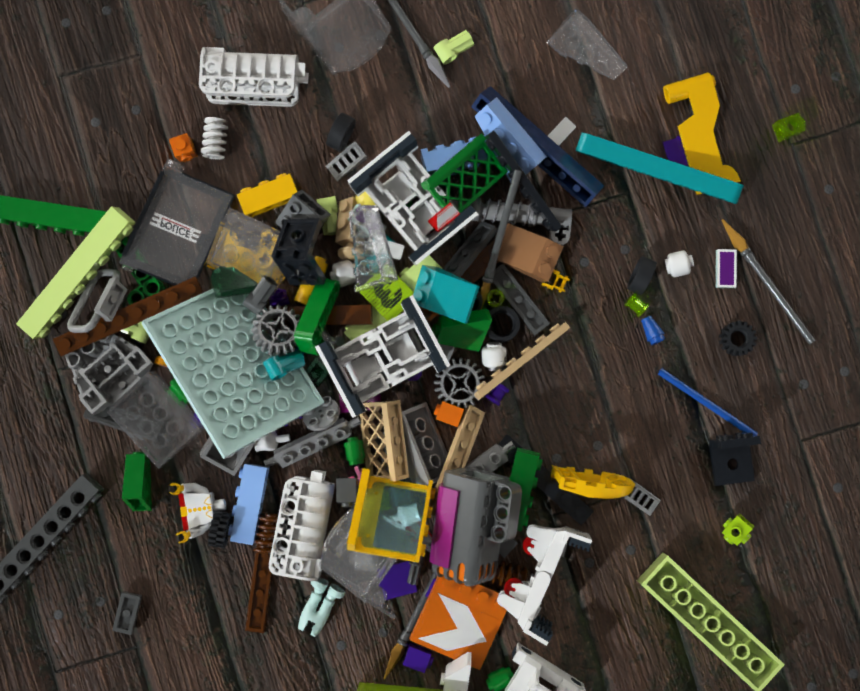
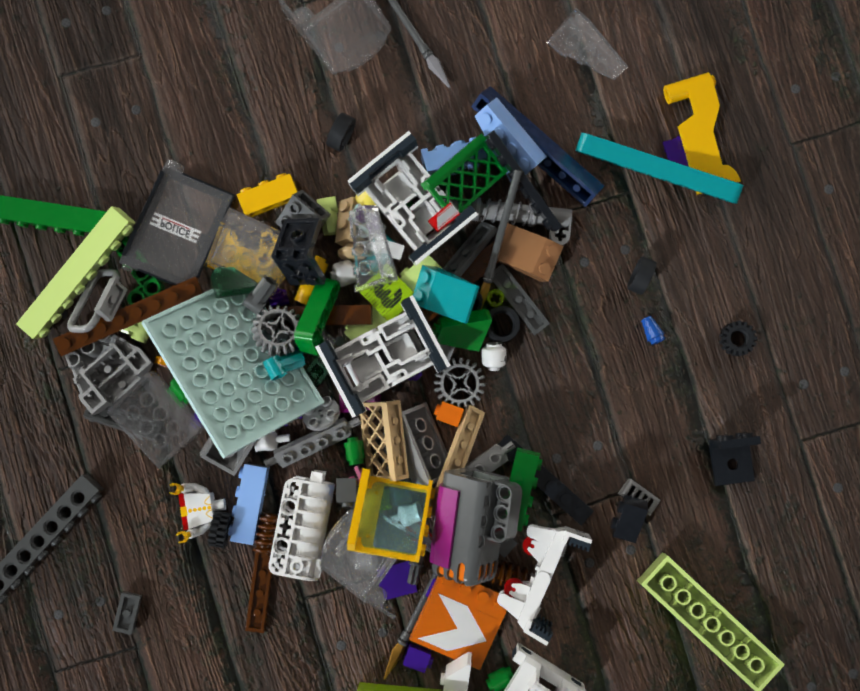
(137, 482): green slope -> none
(183, 147): orange brick -> none
(213, 138): white piece -> none
(250, 76): white piece -> none
(319, 617): light aqua piece -> none
(342, 156): light grey slope -> none
(450, 49): yellowish green piece -> none
(497, 394): dark purple bush -> none
(527, 354): tan plate -> none
(561, 288): yellow piece -> none
(562, 131): white sticker -> none
(592, 485): yellow slope -> none
(629, 518): none -> black brick
(636, 305): clear neon green bush -> none
(679, 263): white head -> none
(706, 402): blue piece -> none
(726, 268): tile -> none
(741, 245): dark grey piece -> none
(742, 525): lime brick -> none
(783, 132): clear neon green brick -> none

